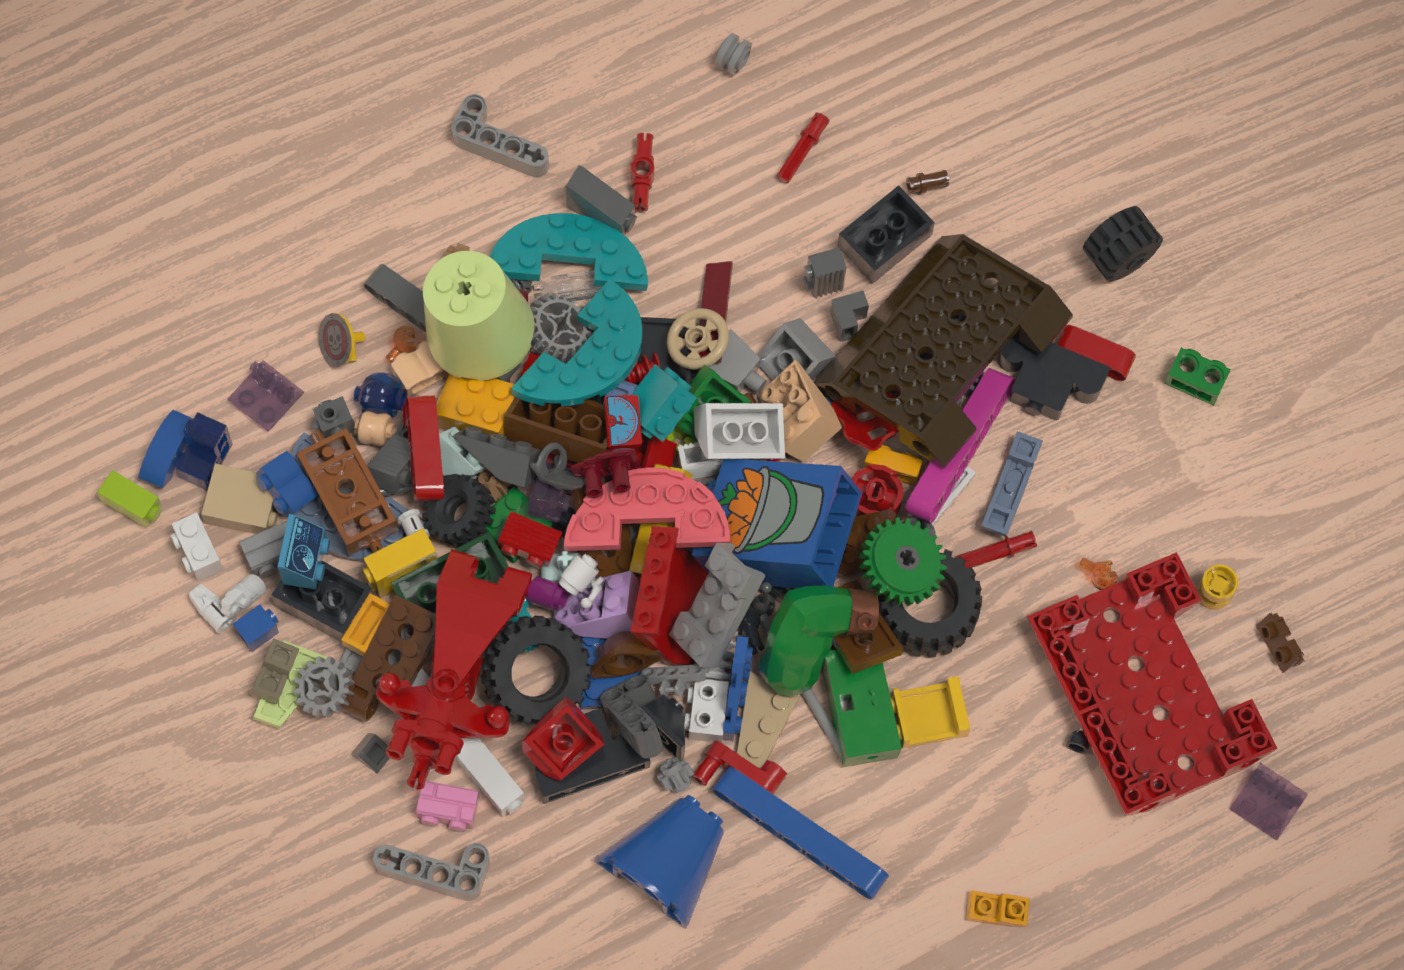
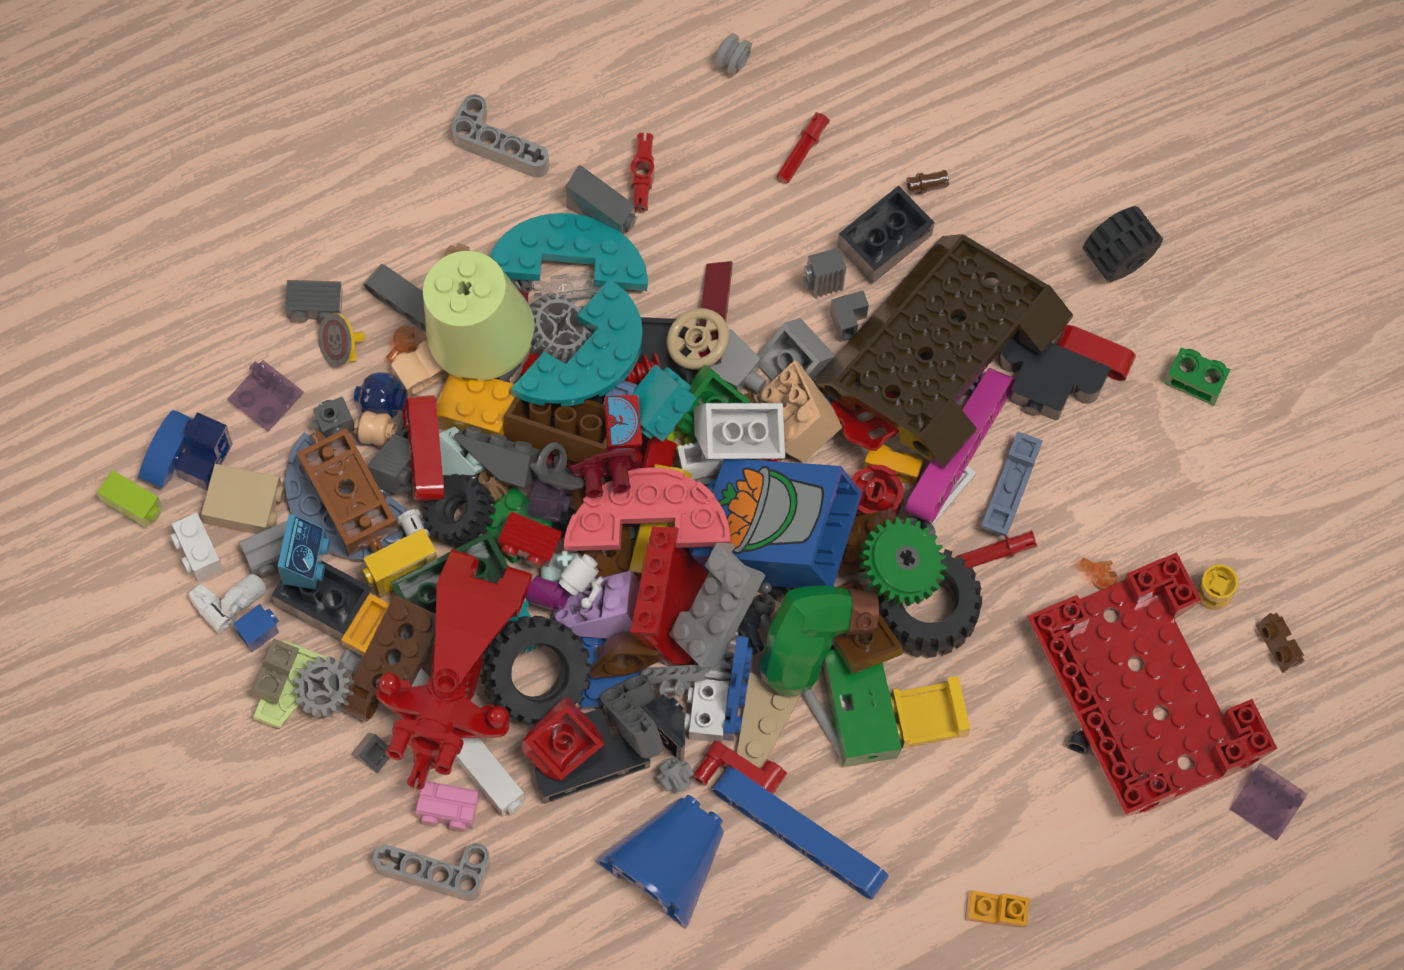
(286, 484): blue brick -> none
(312, 299): none -> dark grey brick

